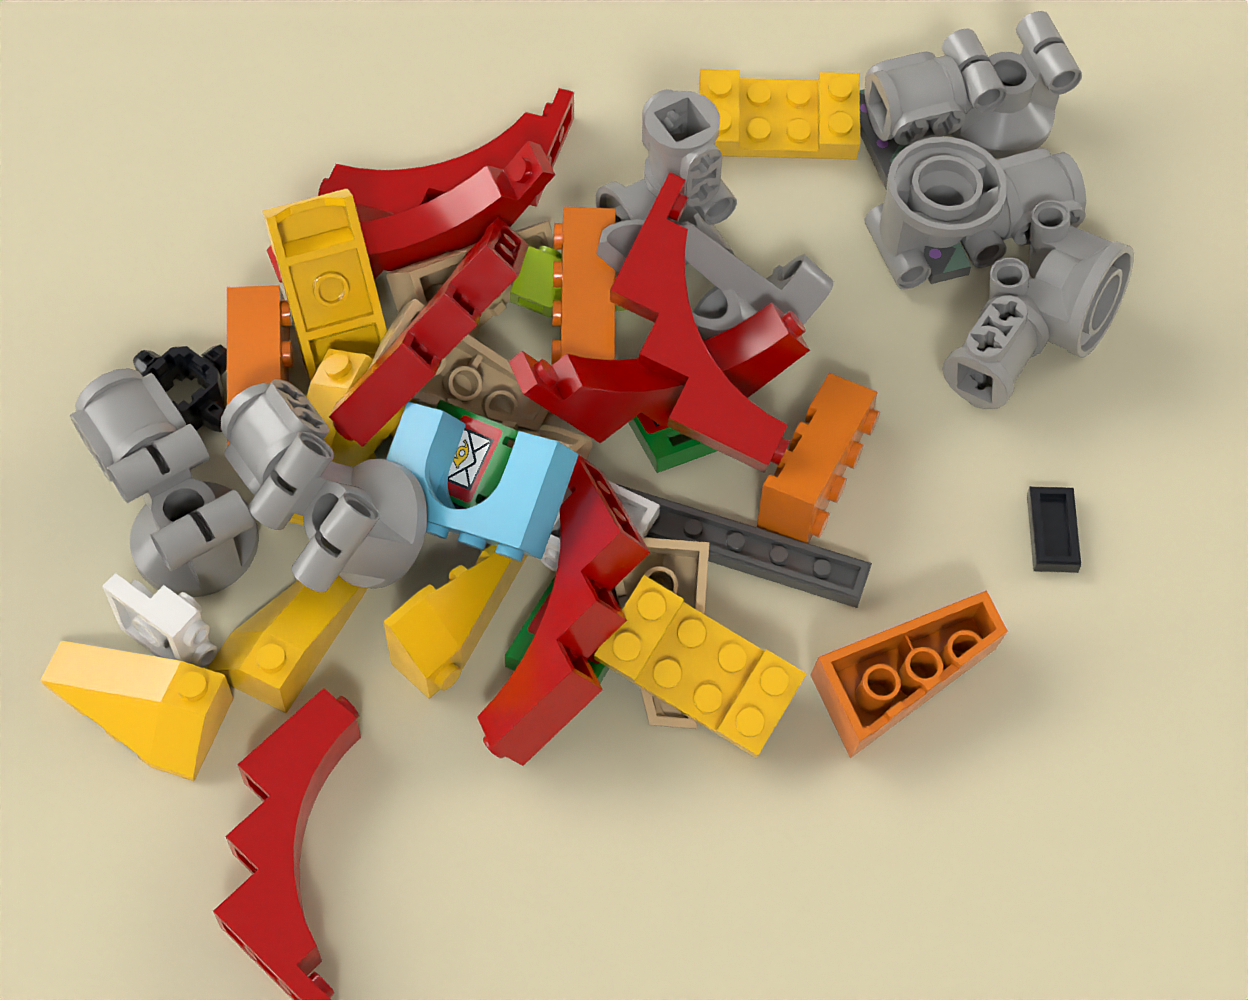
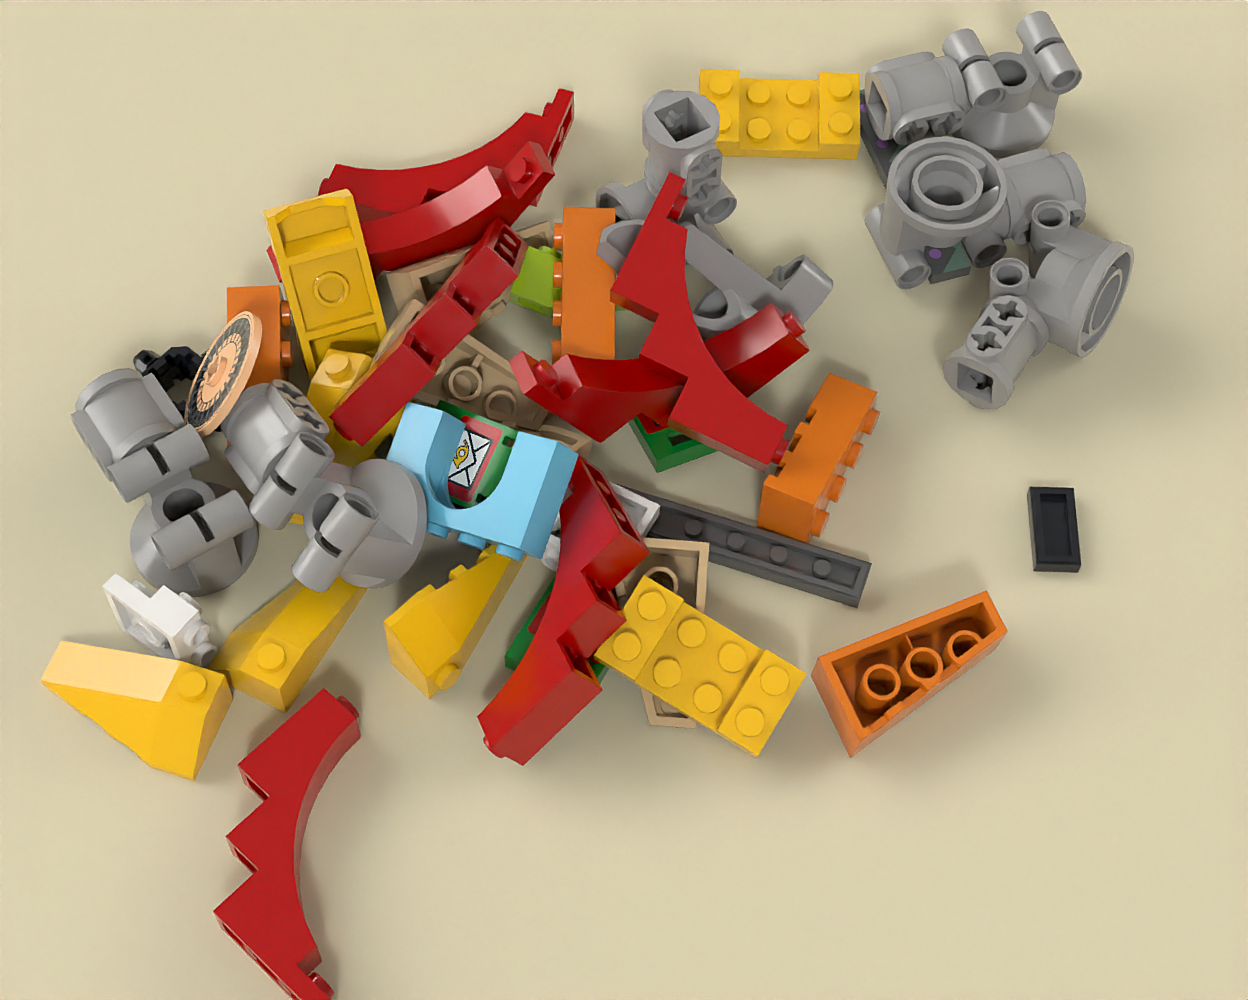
(223, 373): none -> light nougat piece

